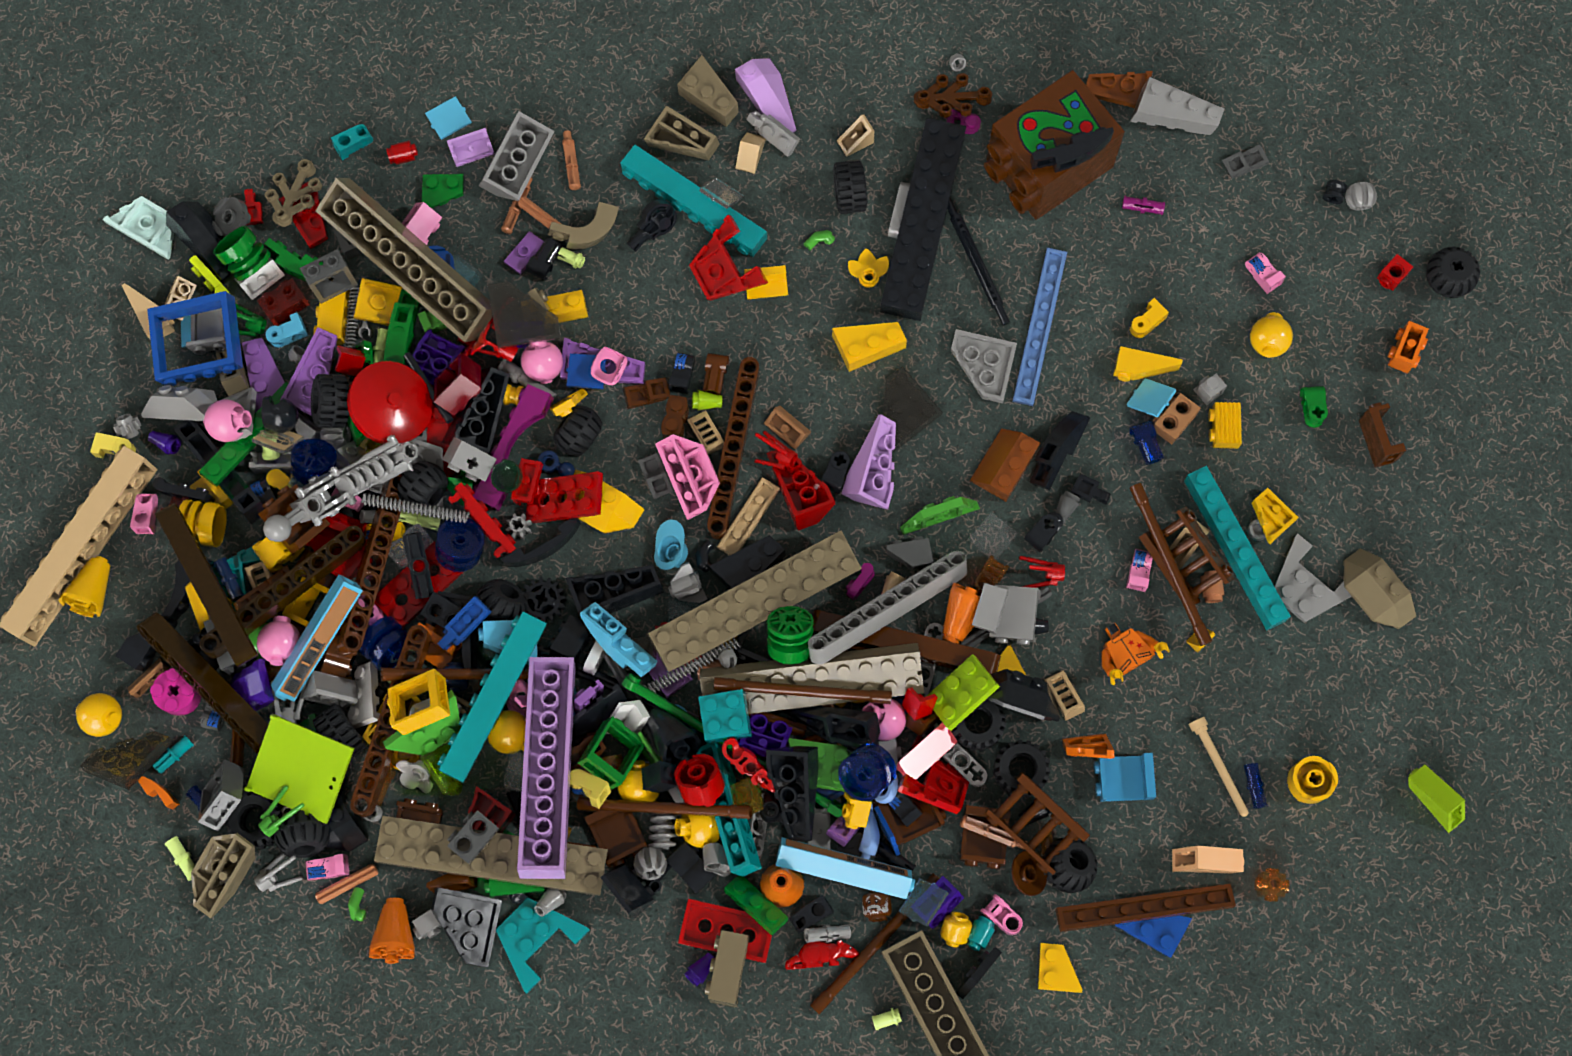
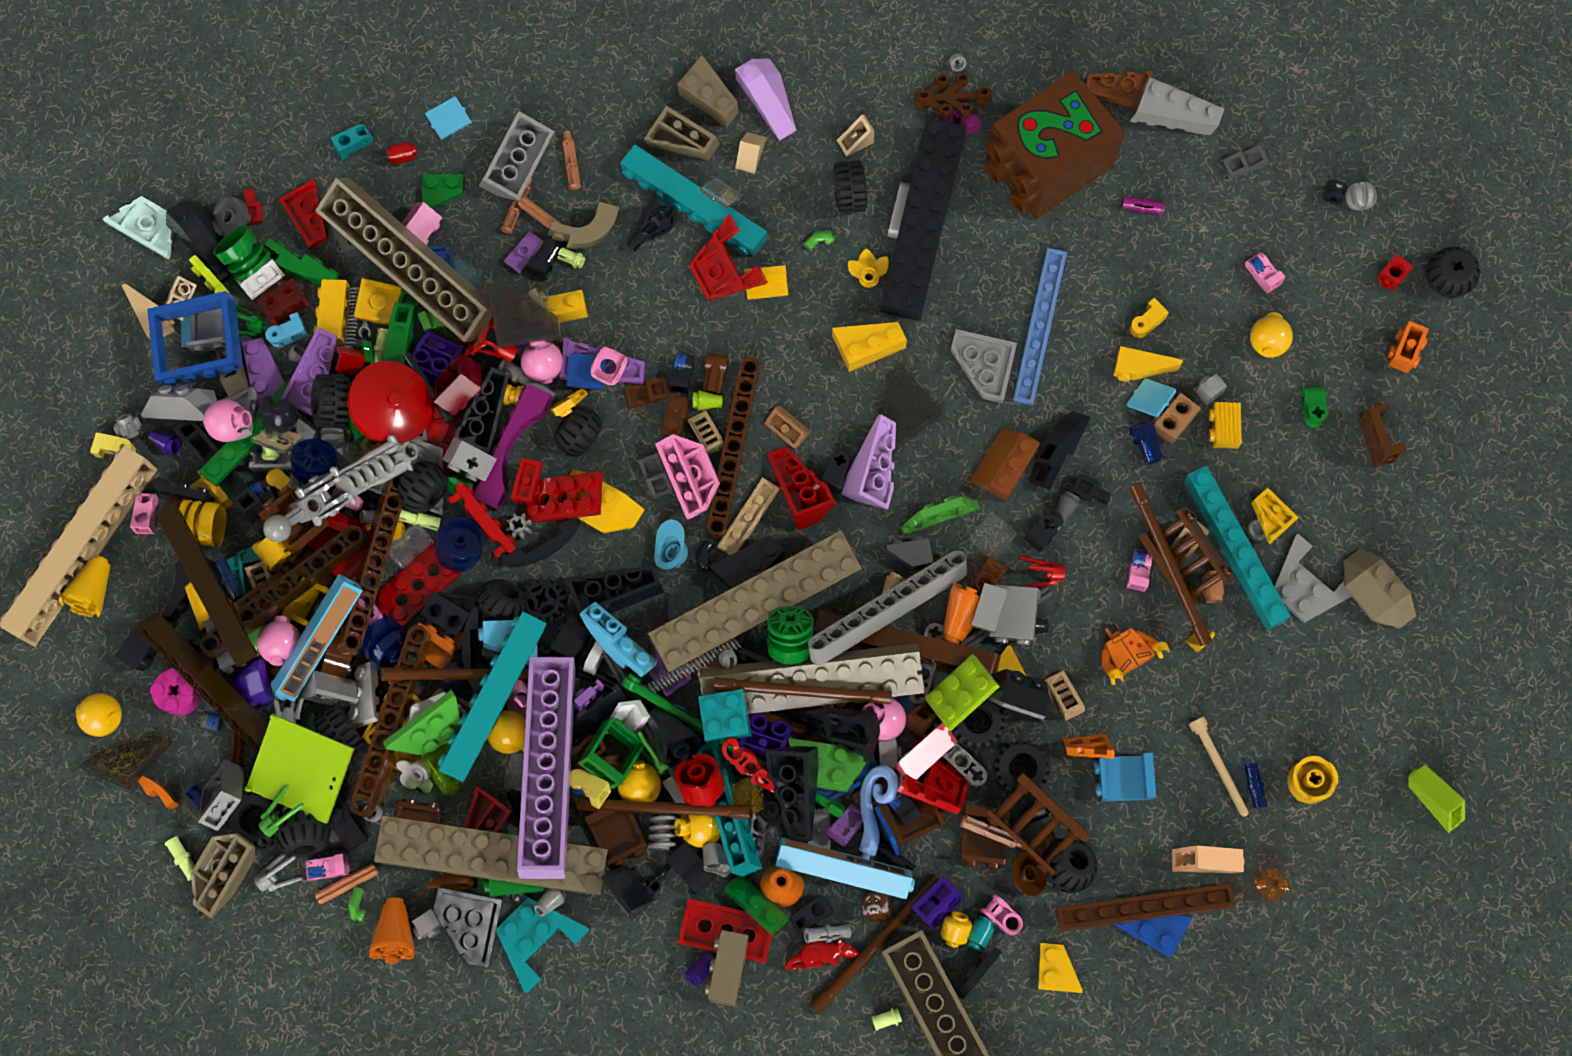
(147, 679): medium nougat slope -> none
(172, 754): teal axle -> none
(284, 214): dark tan plant -> none
(320, 276): dark grey window -> none
(412, 509): light grey piece -> none
(415, 551): black piece -> none
(439, 703): yellow window -> none
(464, 623): blue hinge -> none
(470, 147): lavender hinge -> none
(477, 840): dark grey brick -> none
(506, 476): clear green hair -> none
(563, 469): dark blue plate -> none
(650, 863): light grey piece -> none
(659, 777): black brick -> none
(686, 585): light grey brick -> none
(774, 132): light grey hinge -> none
(785, 456): red plant -> none
(855, 812): yellow brick -> none
(856, 586): magenta plate -> none
(867, 772): clear blue wheel -> none
(917, 705): red panel -> none
(923, 902): clear light blue piece -> none
(977, 263): black axle -> none
(1080, 149): black slope -> none

